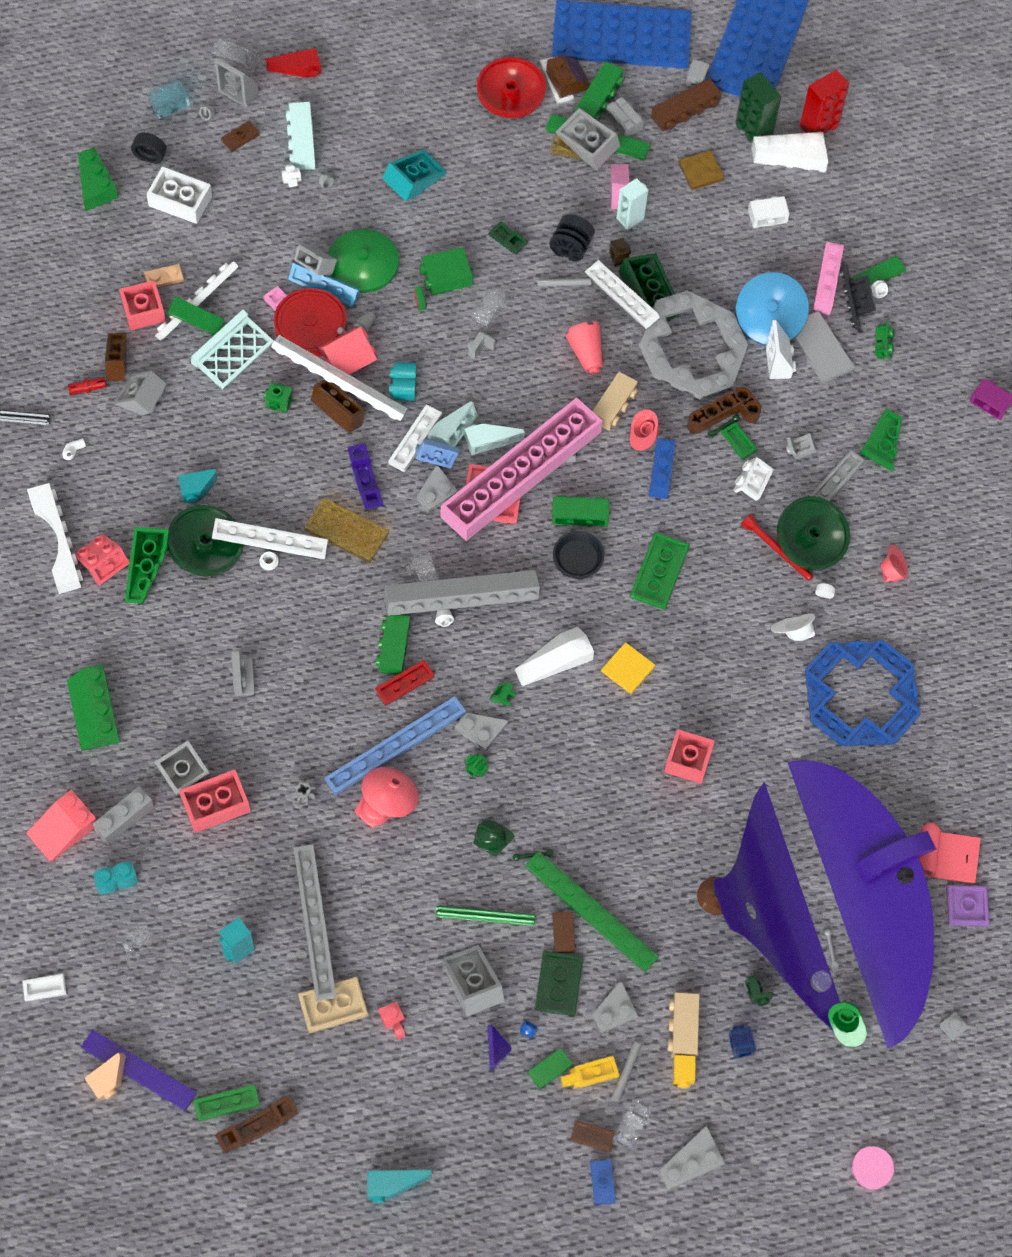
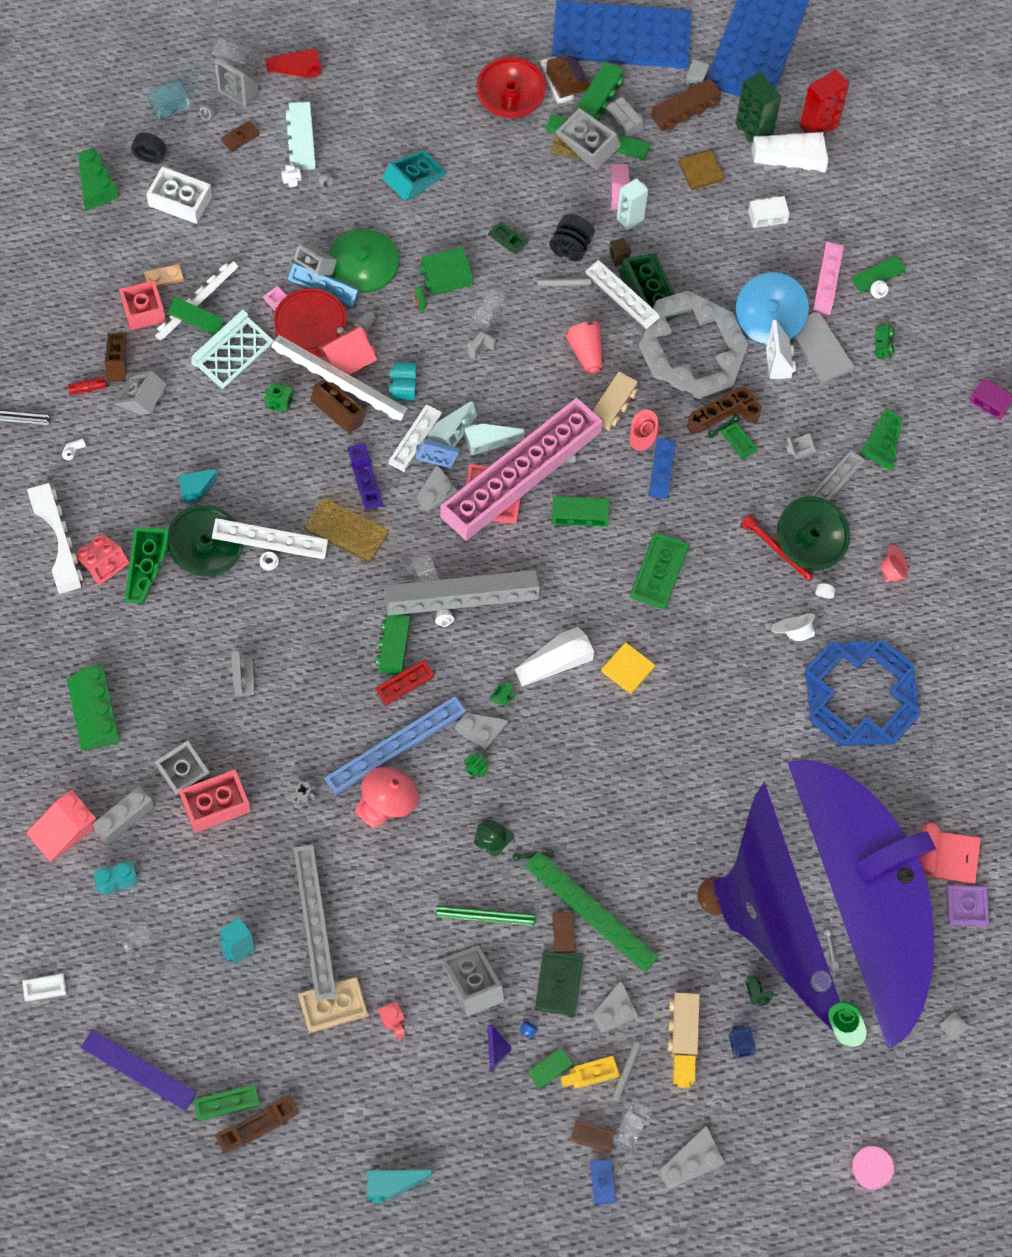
(107, 1077): light nougat slope -> none
(578, 554): black piece -> none
(689, 756): coral brick -> none
(753, 478): white bracket -> none
(859, 295): black bracket -> none

